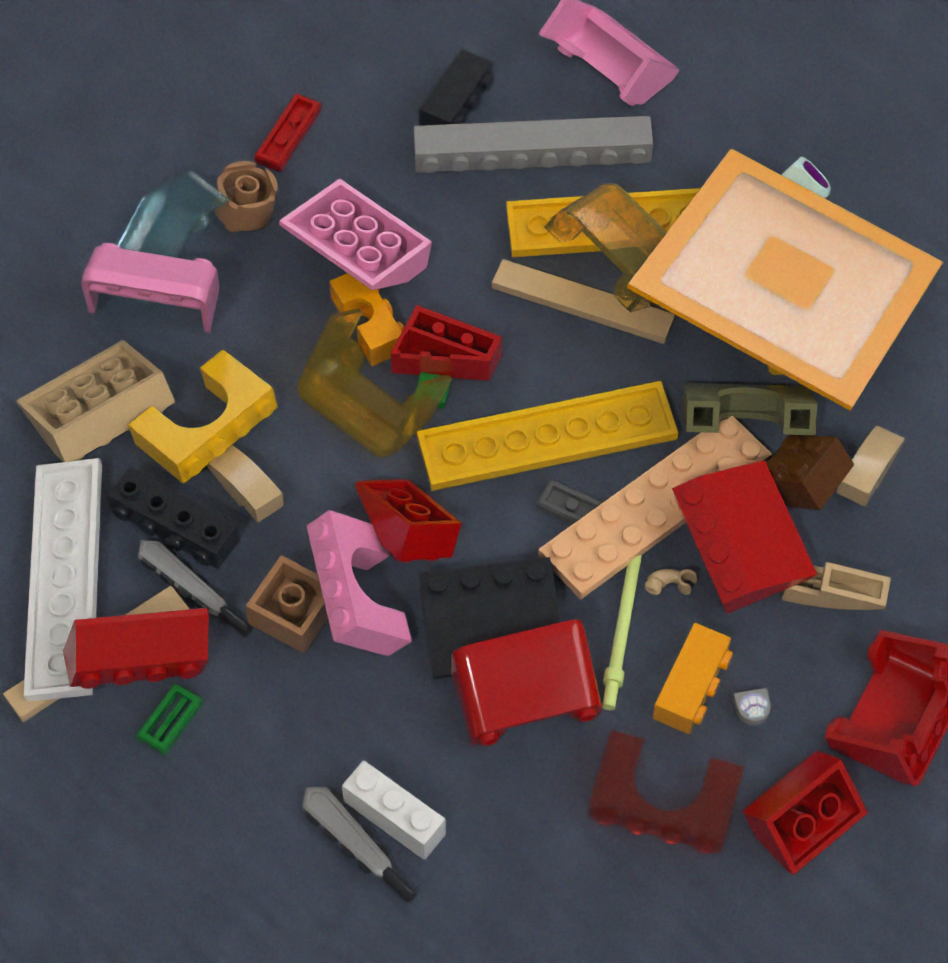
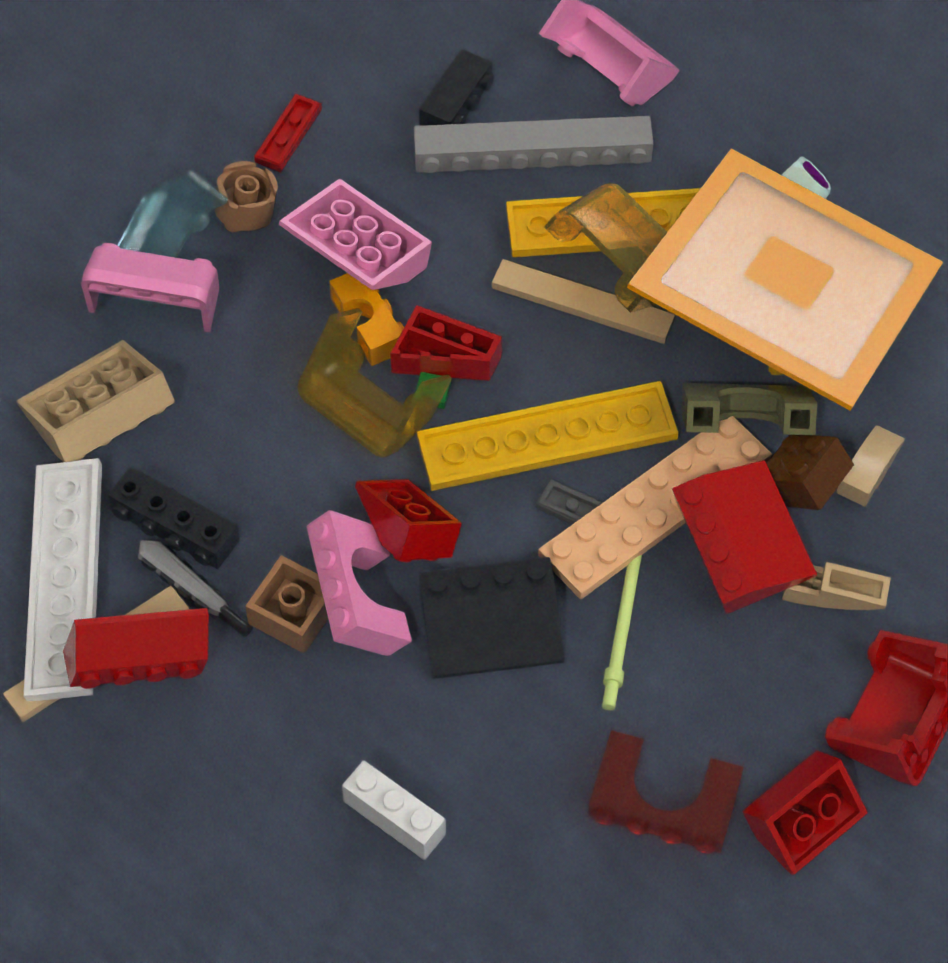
(179, 727): green tile -> none
(189, 450): yellow arch -> none
(246, 483): tan slope -> none
(341, 825): light grey sword -> none
(525, 680): red windscreen -> none
(662, 577): tan arm -> none
(693, 679): light orange brick -> none
(752, 706): tile -> none

